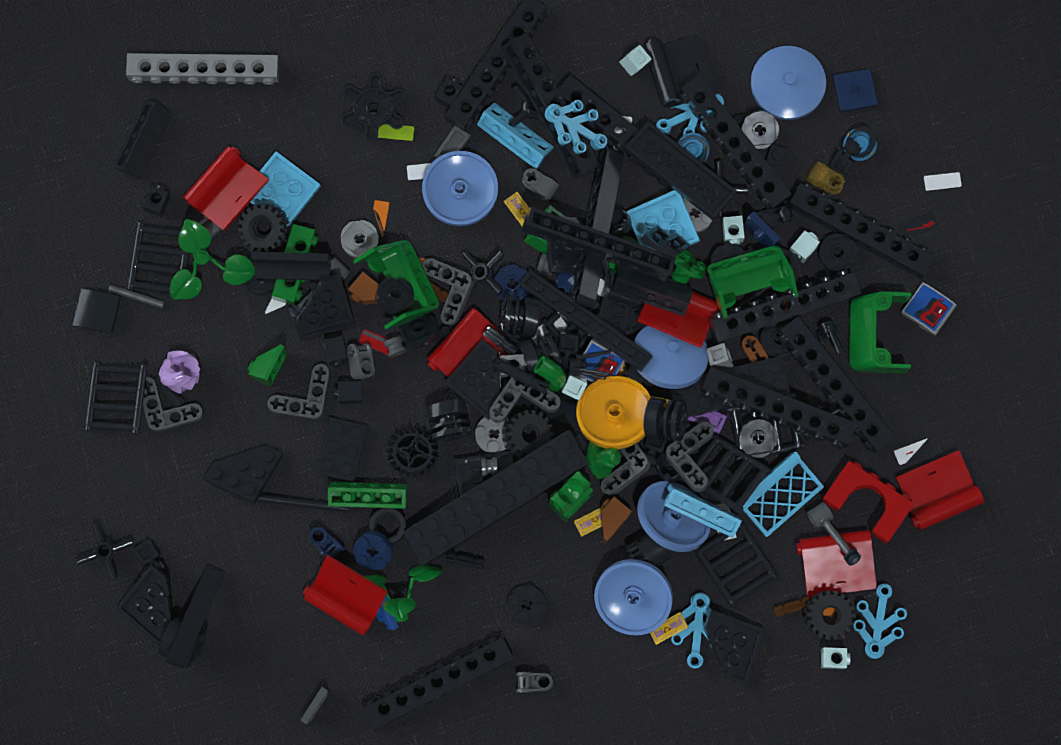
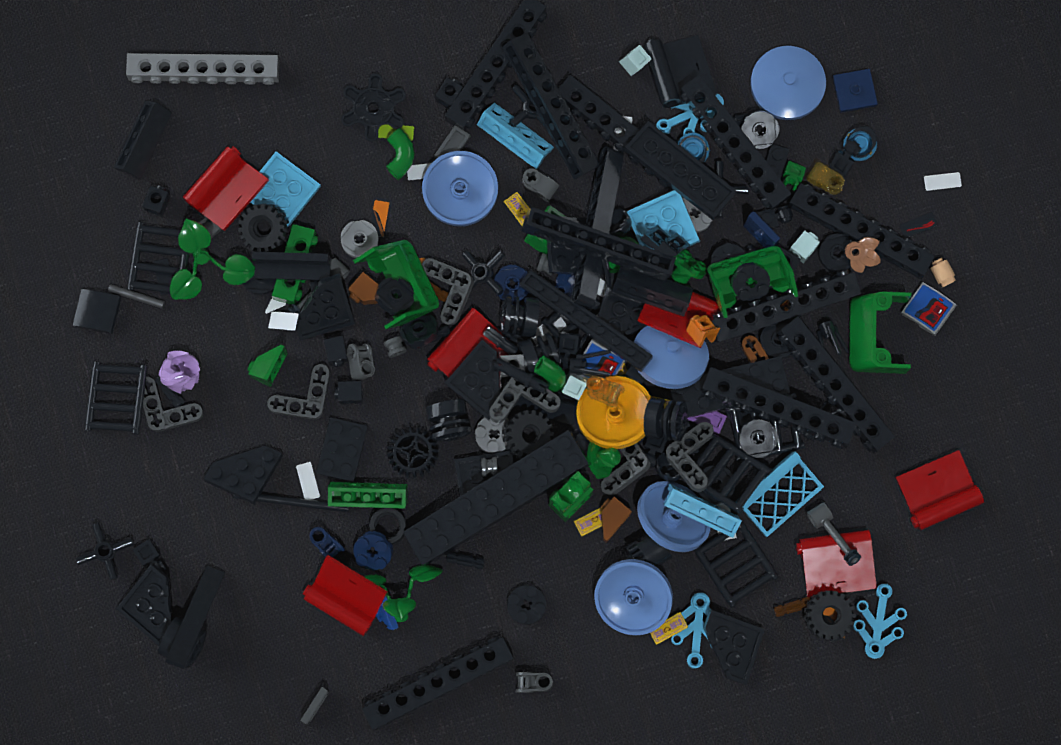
(283, 320): none -> white sticker
(308, 481): none -> white sticker
(374, 340): red sticker -> none
(404, 154): none -> green cylinder
(574, 126): medium azure plant -> none
(607, 393): none -> clear yellow piece
(700, 328): none -> orange window
(720, 357): light grey brick -> none
(733, 222): light aqua brick -> none
(755, 291): none -> black plate
(793, 174): none -> green plate
(826, 662): light aqua brick -> none
(855, 478): red arch -> none
(865, 256): none -> nougat plate
(913, 451): sticker -> none
(943, 272): none -> light nougat brick

